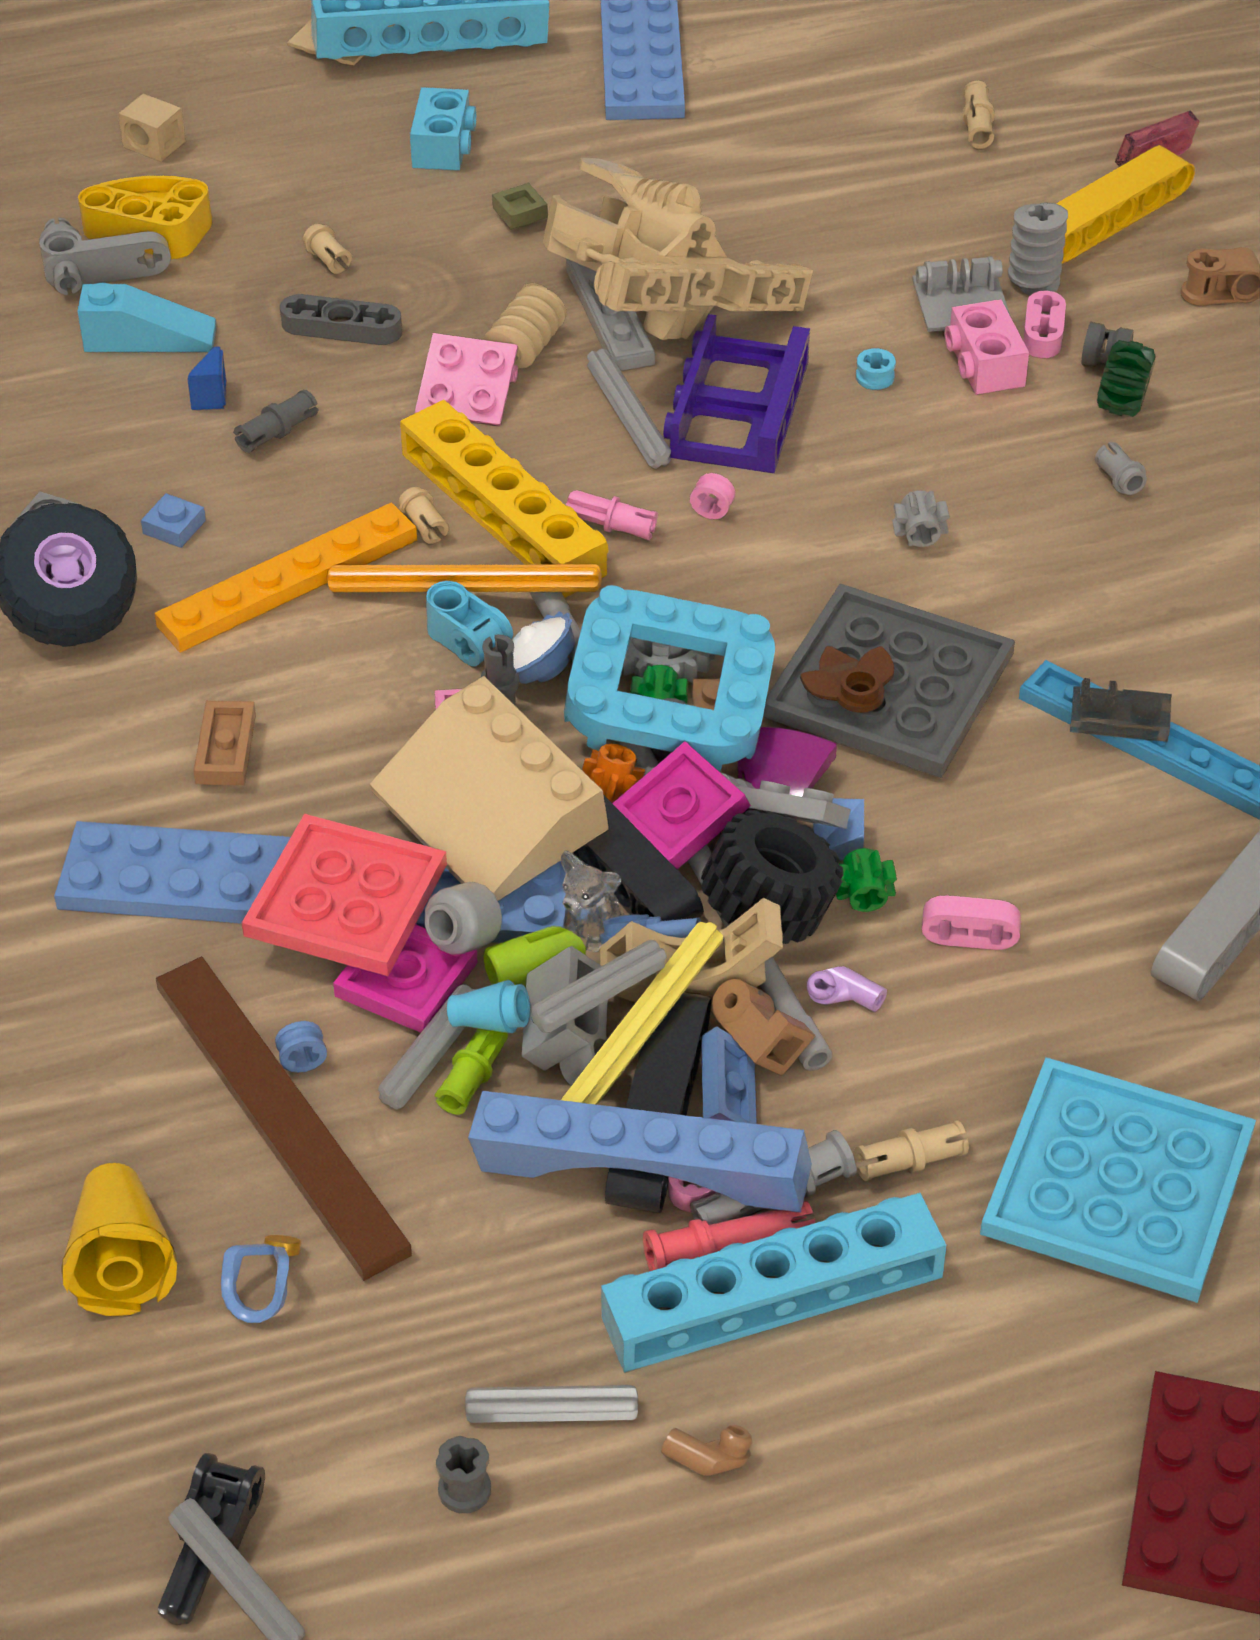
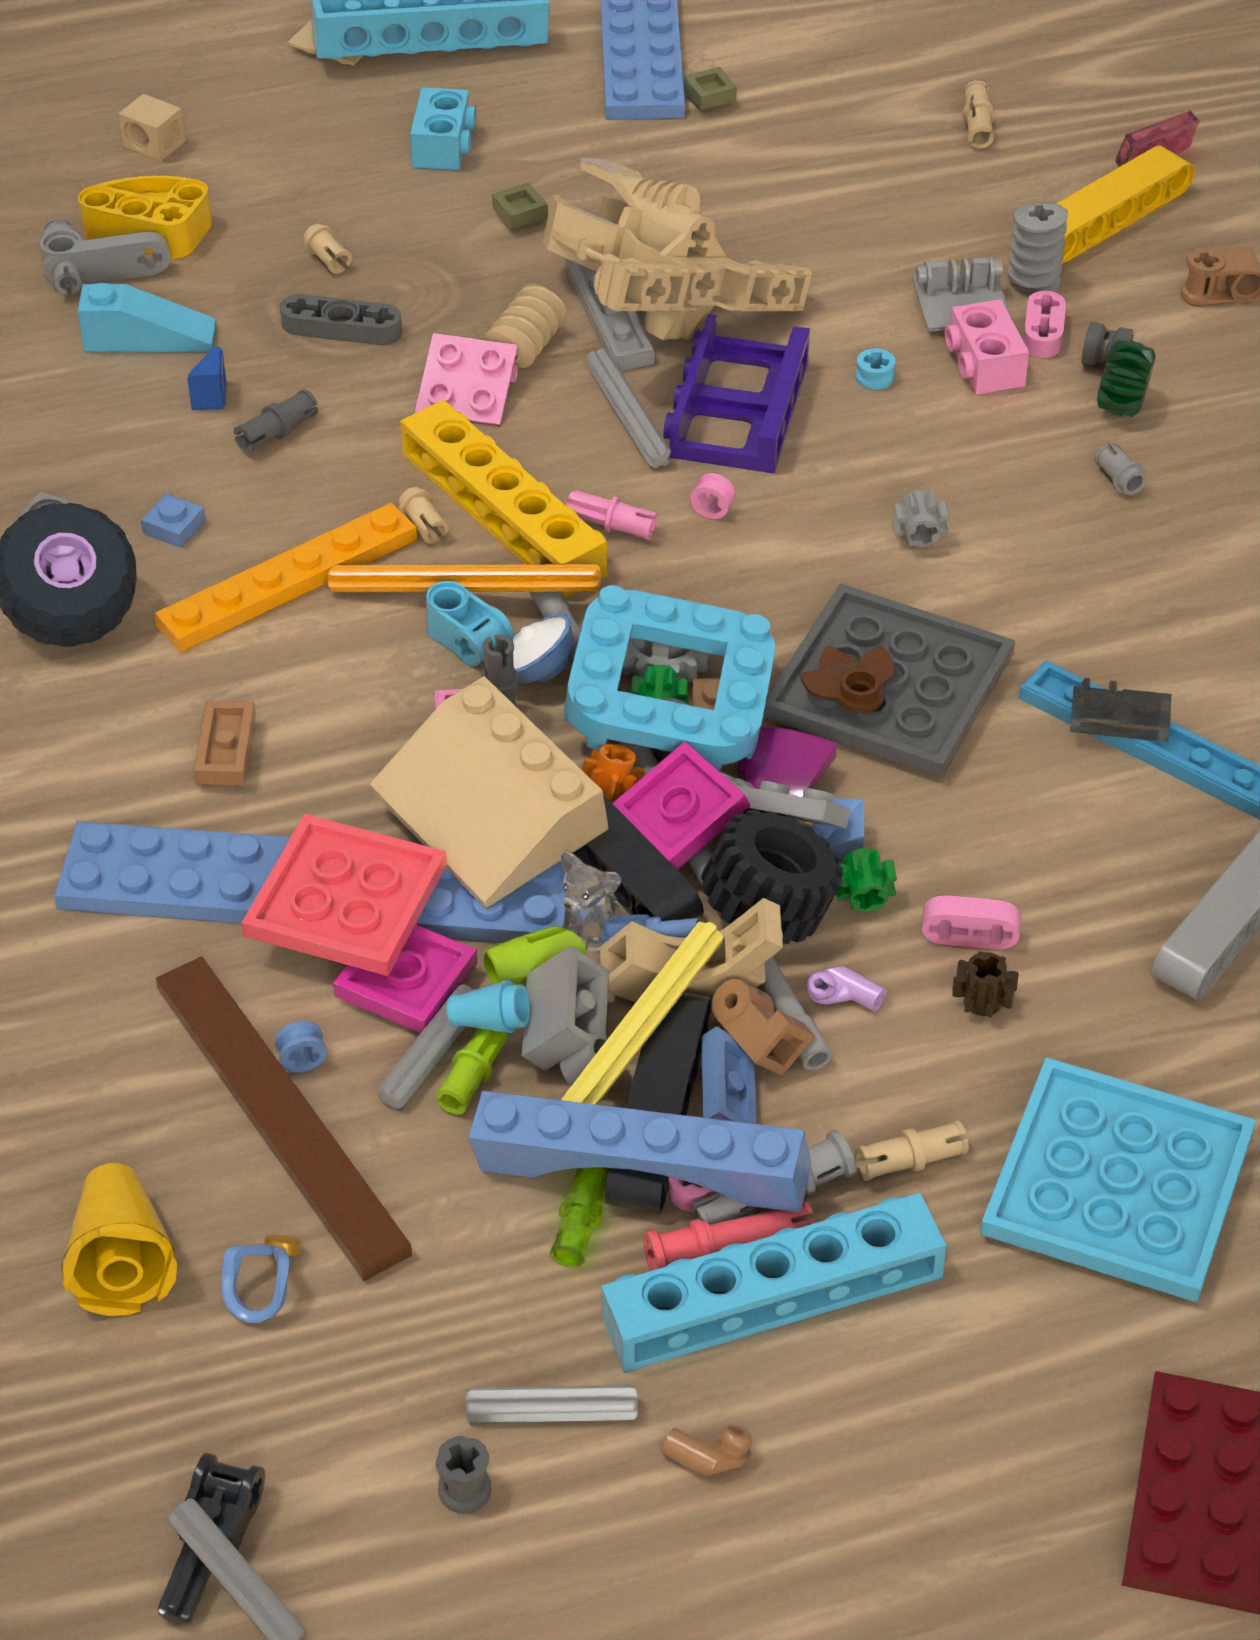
(463, 918): light grey head -> none
(579, 1215): none -> clear neon green pin
(598, 986): light grey axle -> none
(710, 88): none -> olive plate
(985, 984): none -> dark brown gear

